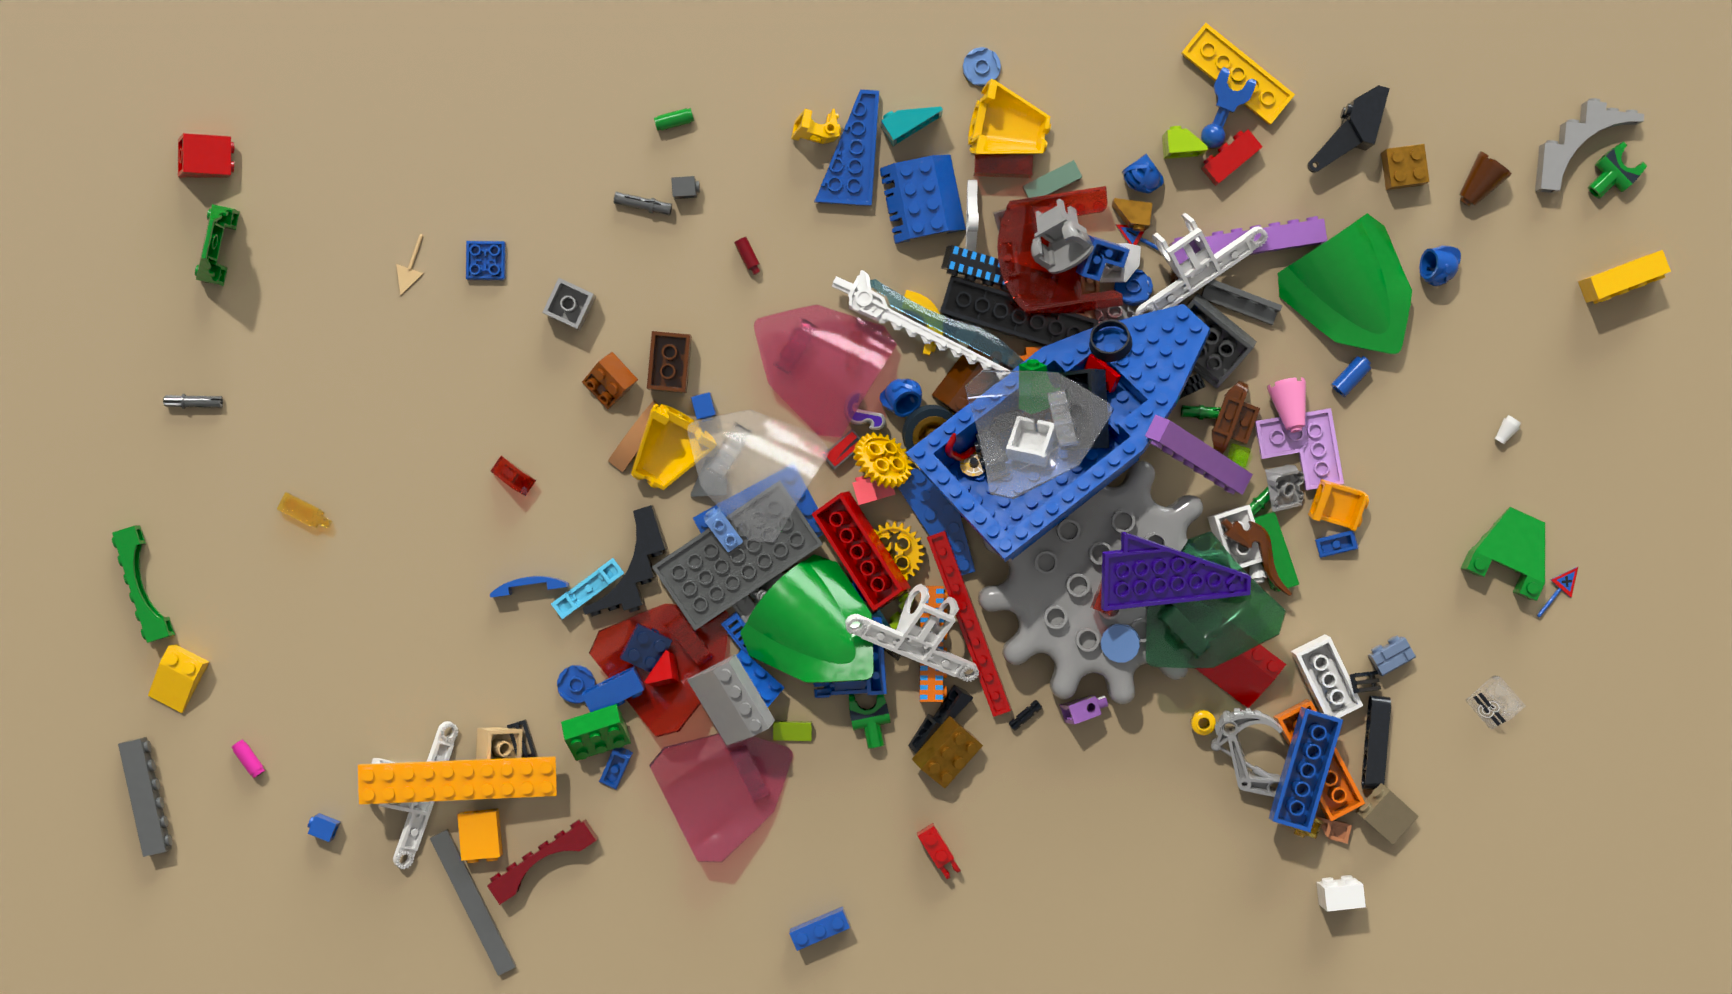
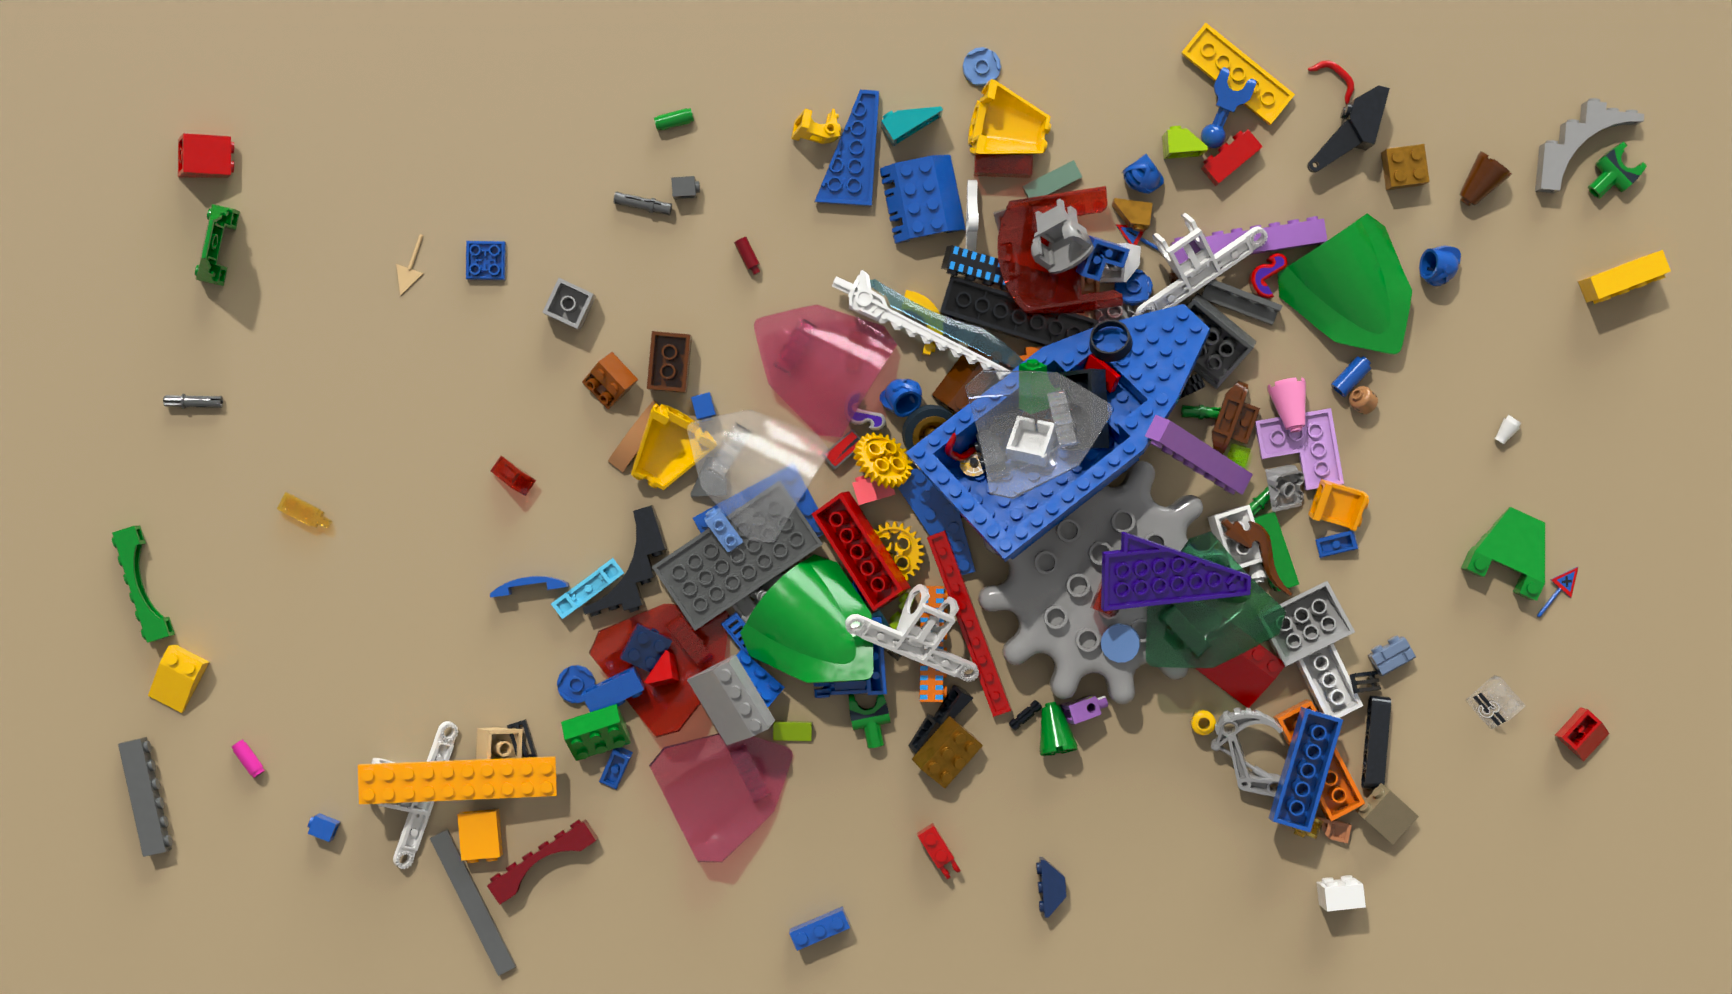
(1051, 886): none -> dark blue slope
(1055, 731): none -> green cone
(1256, 278): none -> red animal
(1310, 624): none -> light grey slope
(1341, 72): none -> red animal
(1363, 400): none -> medium nougat head
(1582, 733): none -> red slope

